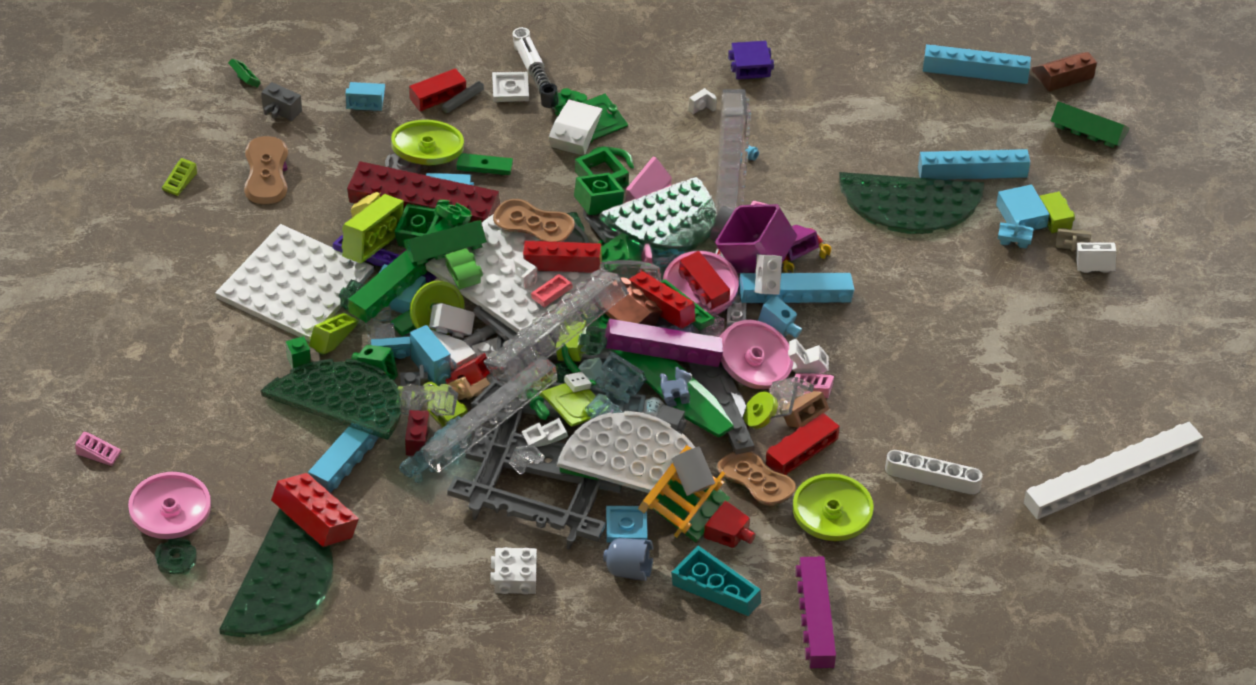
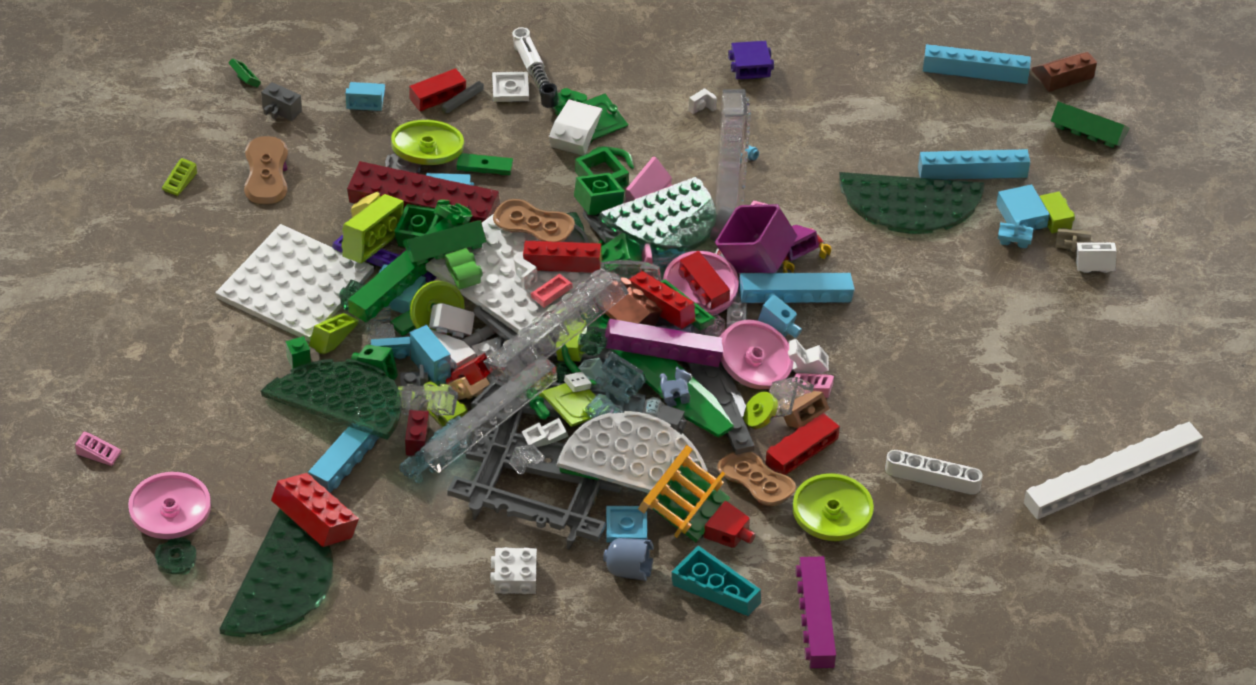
(693, 471): light grey brick -> none
(768, 274): white brick -> none

